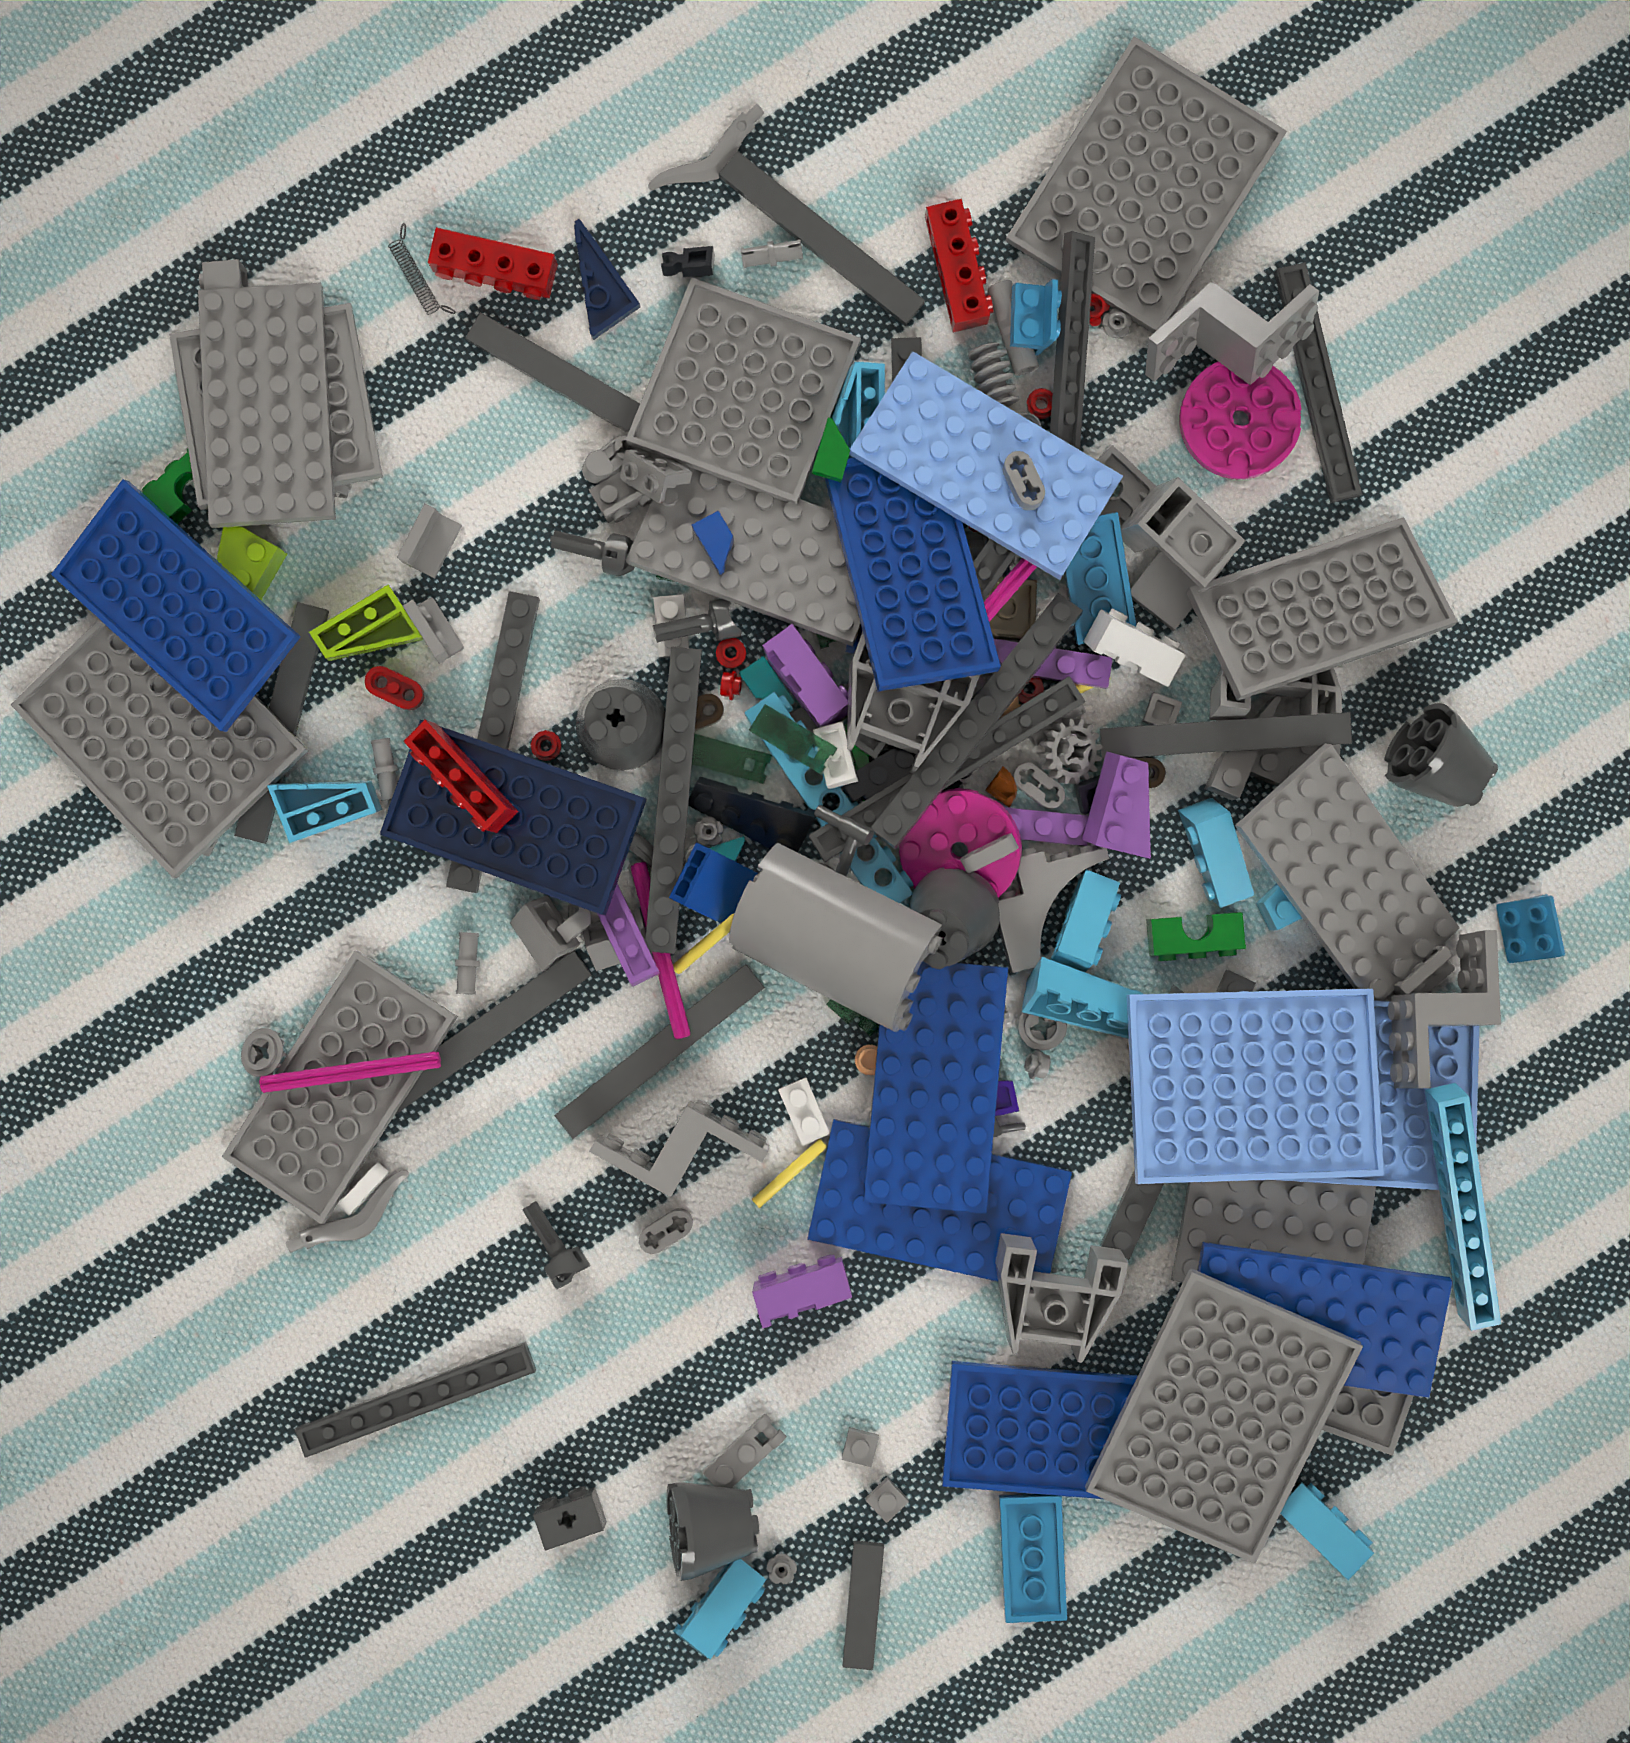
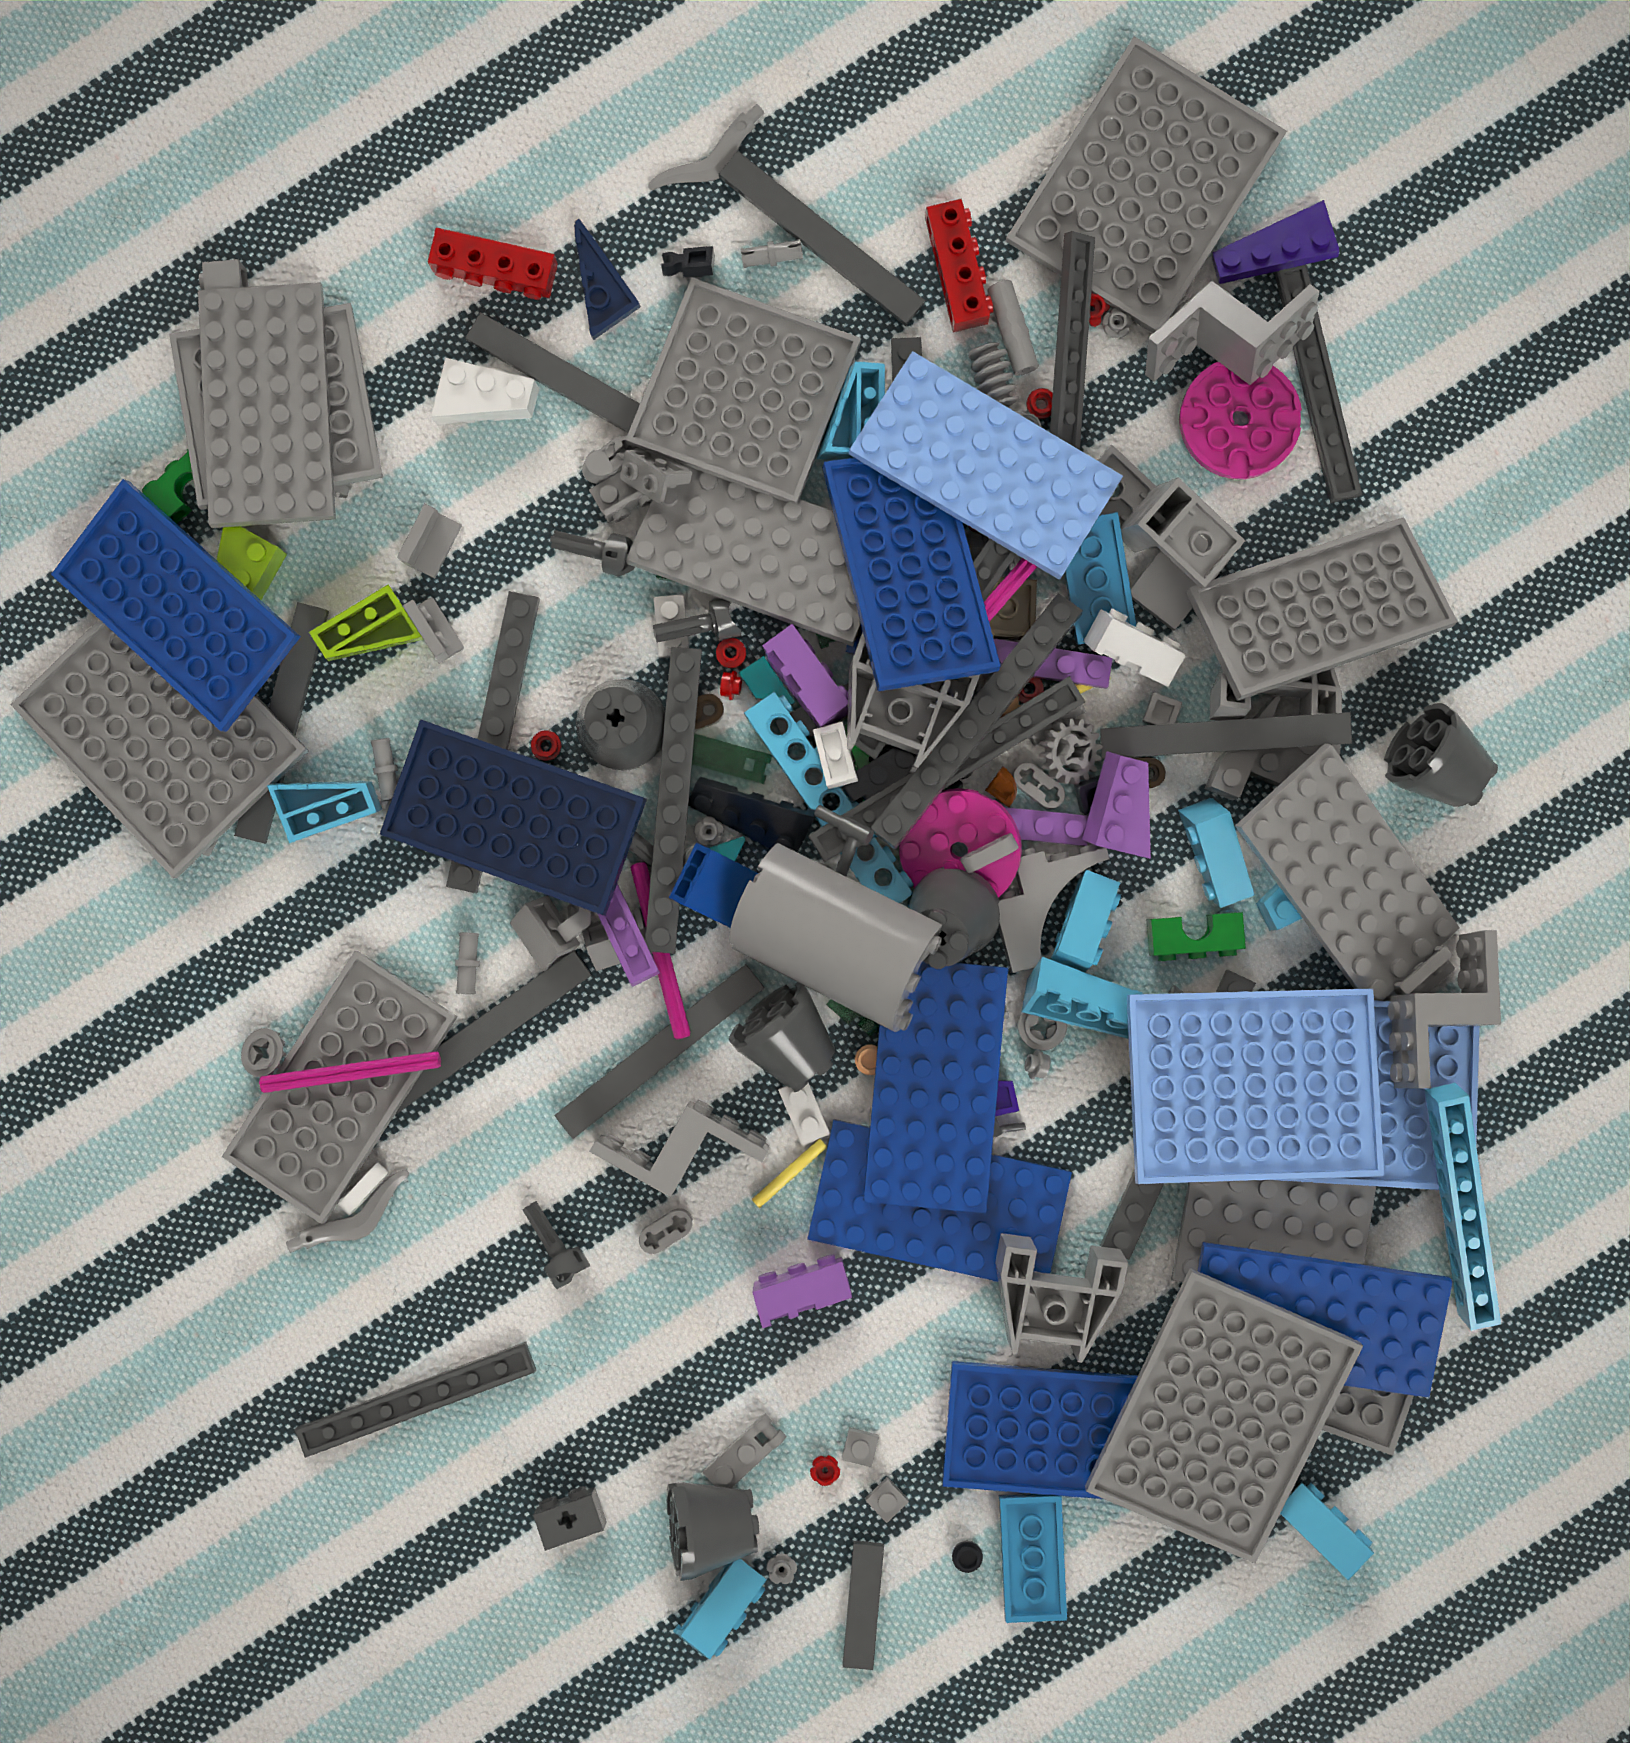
(395, 688): red plate -> none
(419, 277): dark grey piece -> none
(460, 776): red brick -> none
(481, 393): none -> white wedge
(703, 946): light yellow bar -> none
(715, 539): blue tile -> none
(786, 1037): none -> dark grey cone
(792, 738): clear green plate -> none
(825, 1478): none -> red plate
(832, 454): green tile -> none
(967, 1556): none -> black plate
(1030, 478): light grey beam -> none
(1035, 315): dark azure bracket -> none
(1283, 245): none -> dark purple wing
(1530, 929): dark azure bracket -> none

